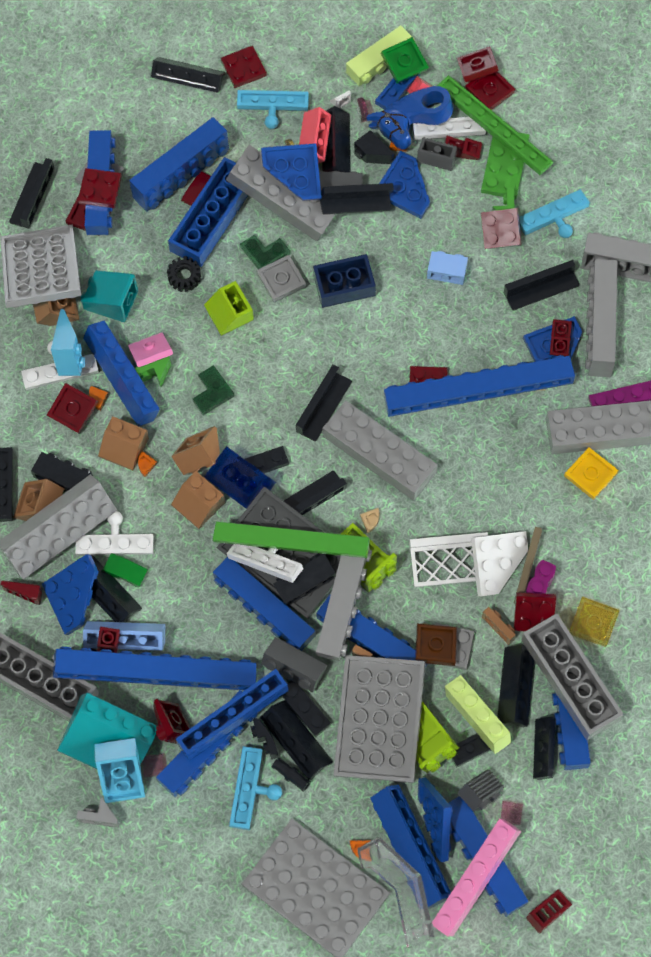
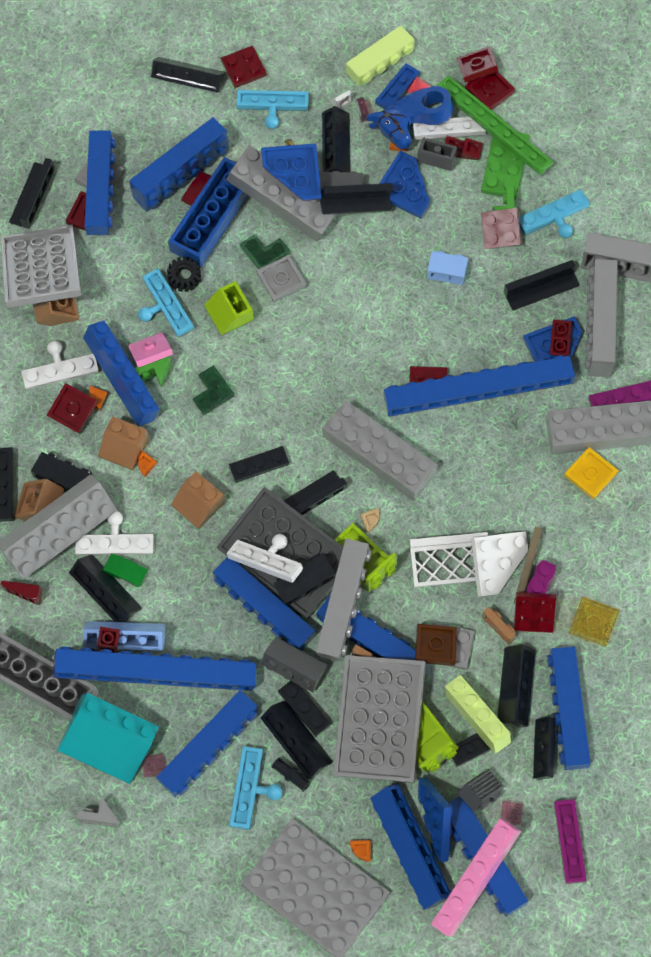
(66, 349): medium azure slope -> none
(72, 592): blue plate -> none
(99, 188): dark red plate -> none
(110, 294): teal slope -> none
(119, 770): medium azure slope -> none
(166, 303): none -> medium azure plate
(170, 721): dark red slope -> none
(197, 451): medium nougat slope -> none
(232, 714): blue brick -> none
(238, 477): clear blue slope -> none
(262, 734): black slope -> none
(291, 539): bright green tile -> none
(316, 130): coral brick -> none
(323, 404): black panel -> none
(344, 280): dark blue brick -> none
(372, 149): black slope -> none
(404, 60): green plate -> none
(407, 887): clear windscreen -> none
(535, 920): dark red slope -> none
(570, 841): none -> magenta plate
(572, 676): light grey brick -> none

